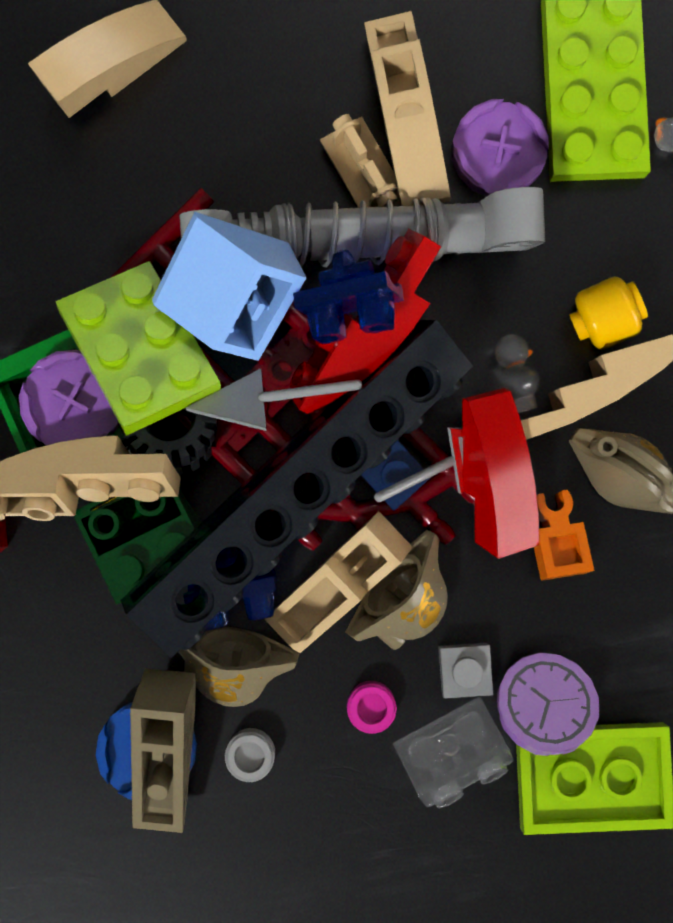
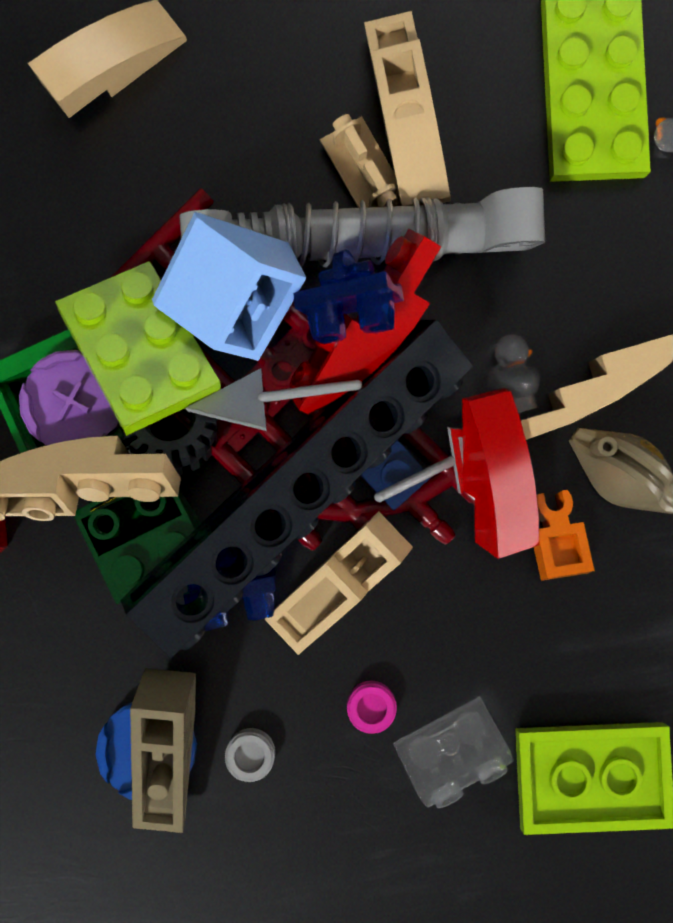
(236, 664): dark tan hat -> none
(405, 601): dark tan hat -> none
(465, 670): light grey plate -> none
(499, 147): medium lavender tile -> none
(547, 704): medium lavender tile -> none
(609, 312): yellow head -> none

